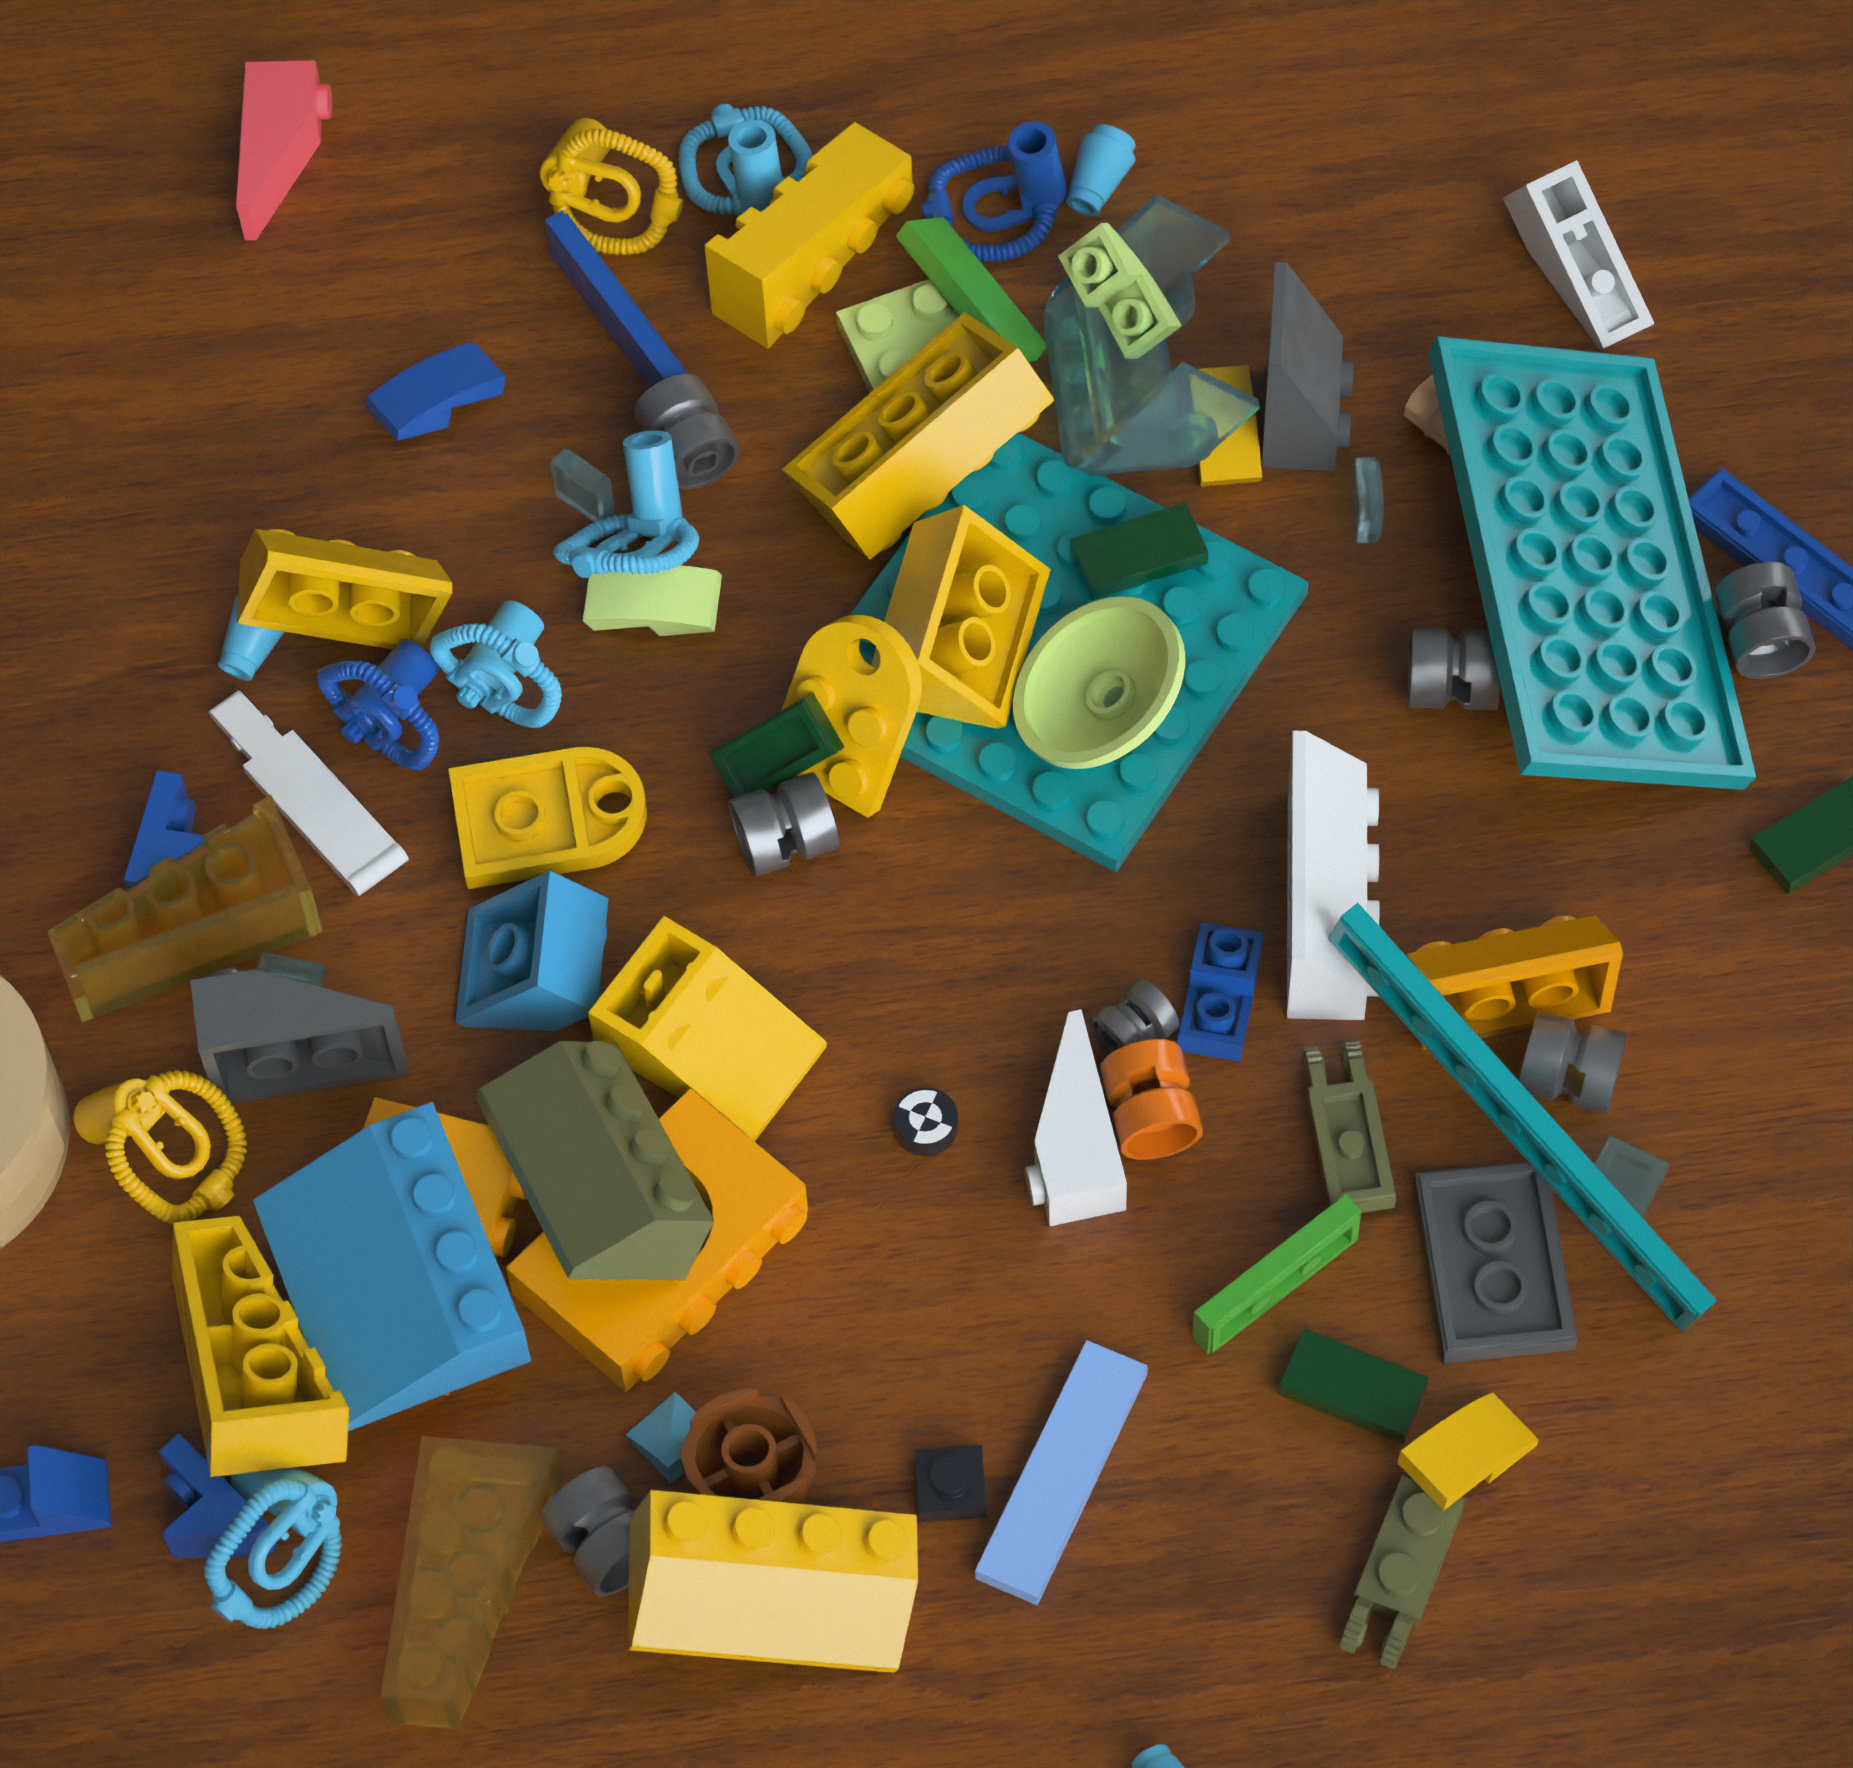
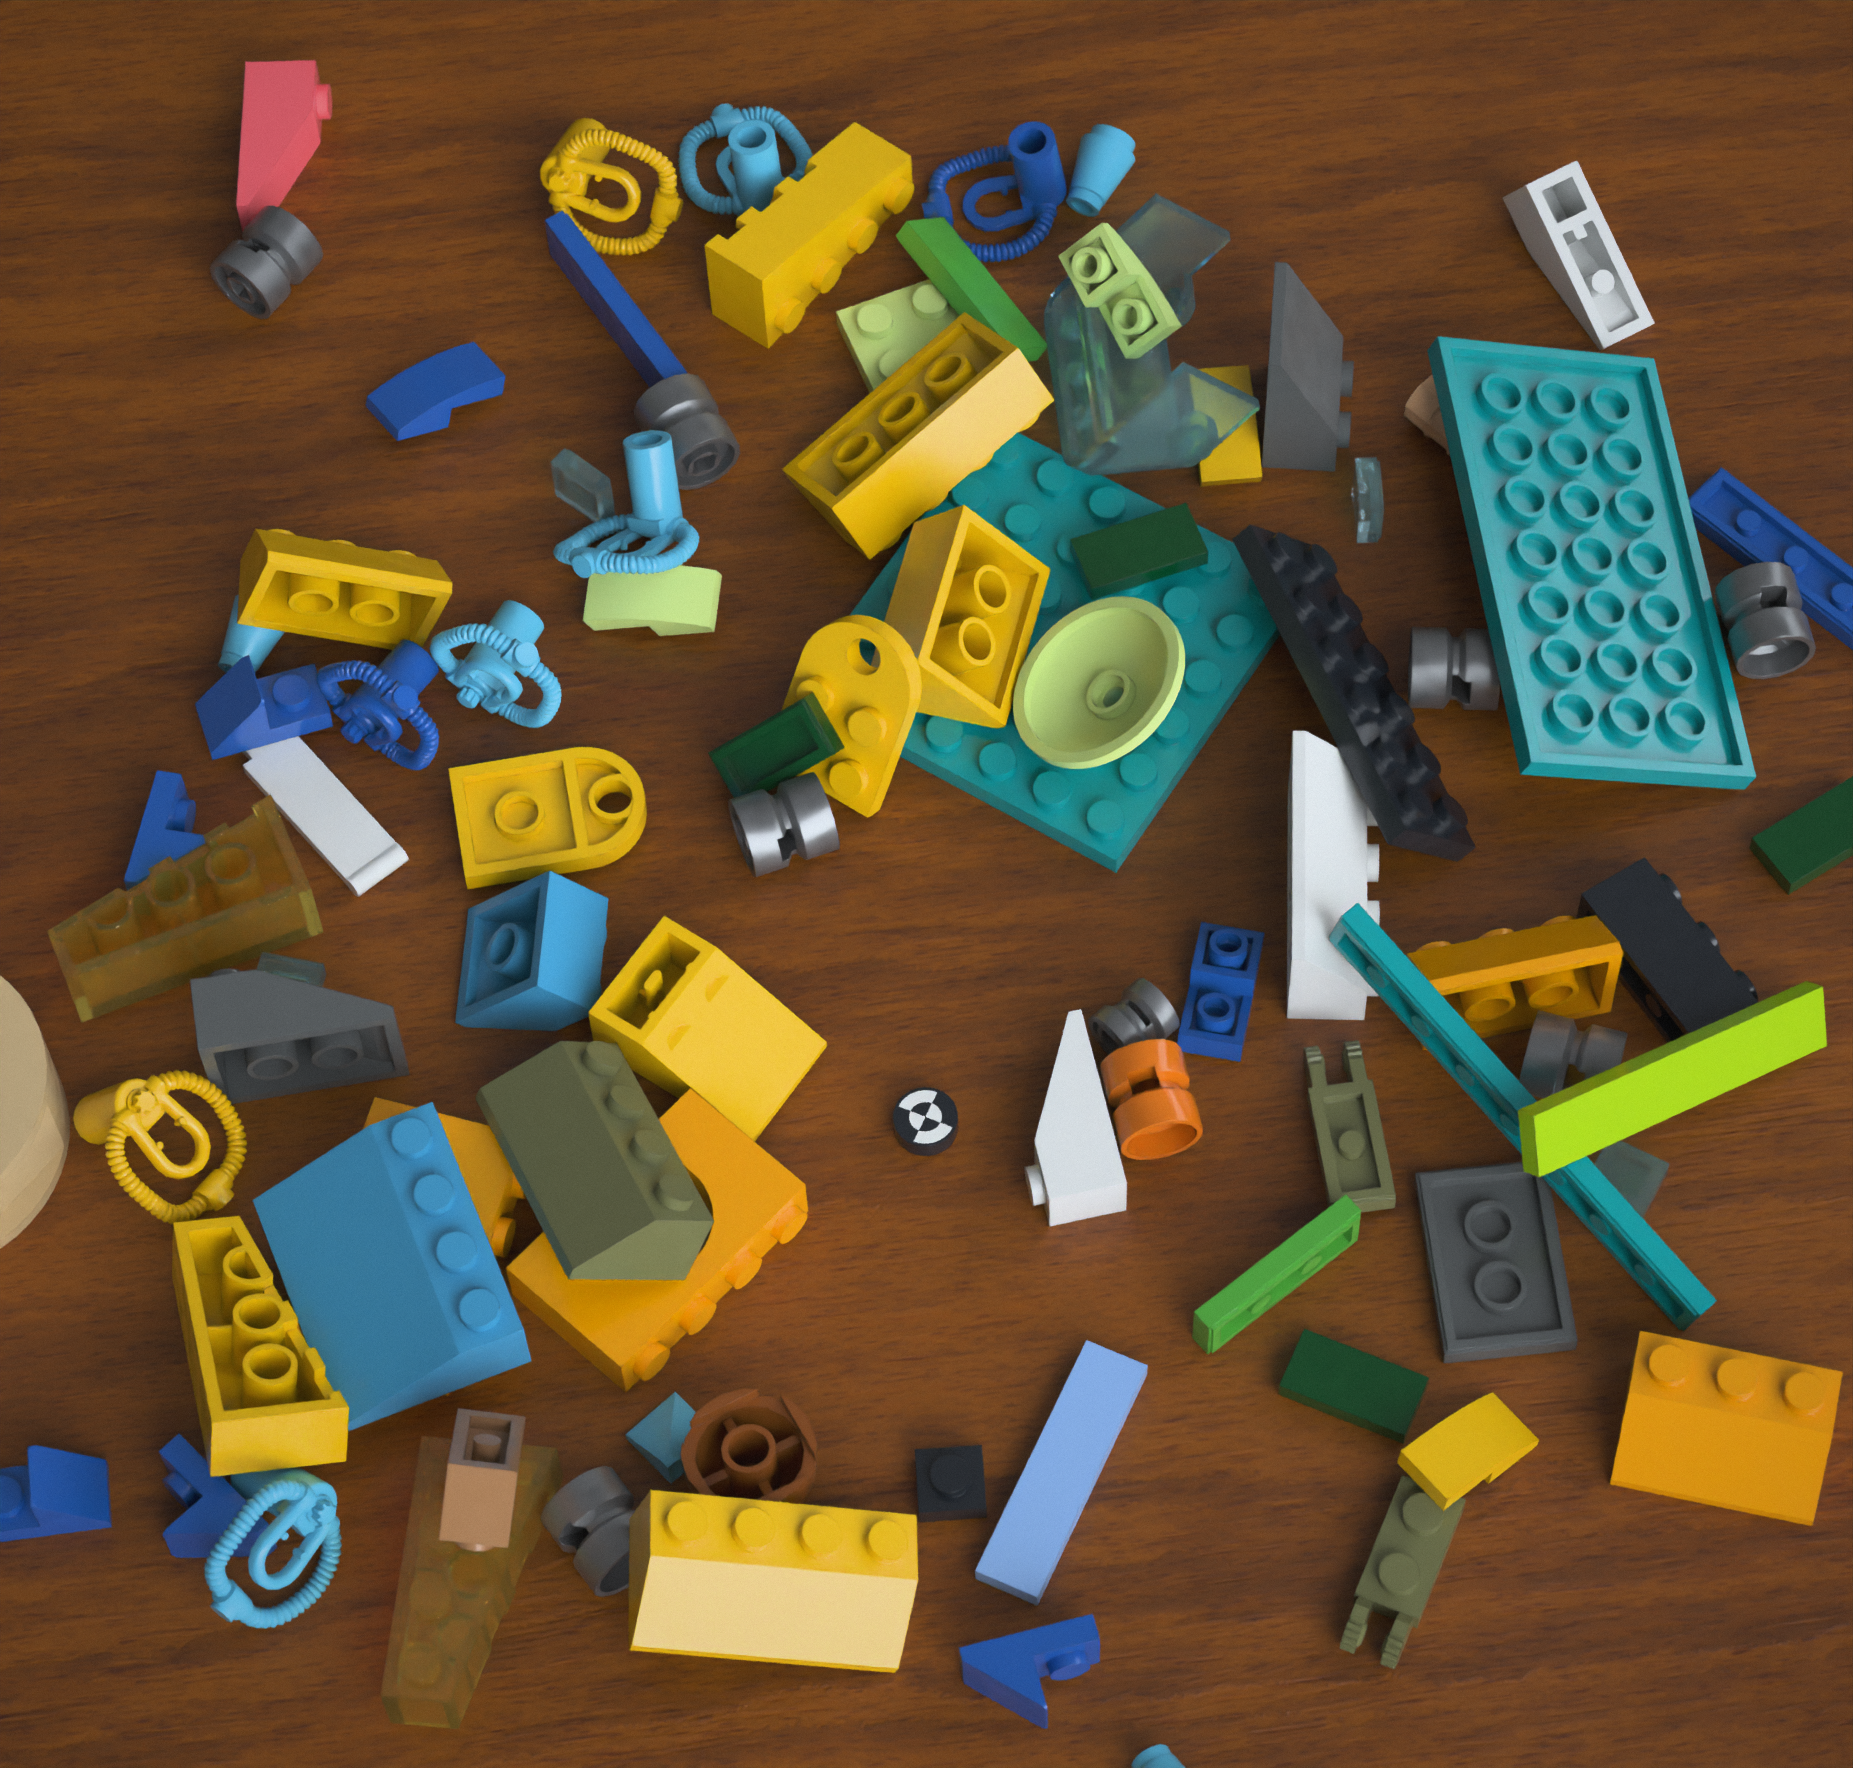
(256, 712): none -> blue slope
(272, 256): none -> flat silver wheel
(482, 1479): none -> medium nougat slope
(1011, 1665): none -> blue slope
(1354, 694): none -> black plate
(1667, 957): none -> black brick
(1671, 1078): none -> lime tile
(1726, 1428): none -> light orange slope

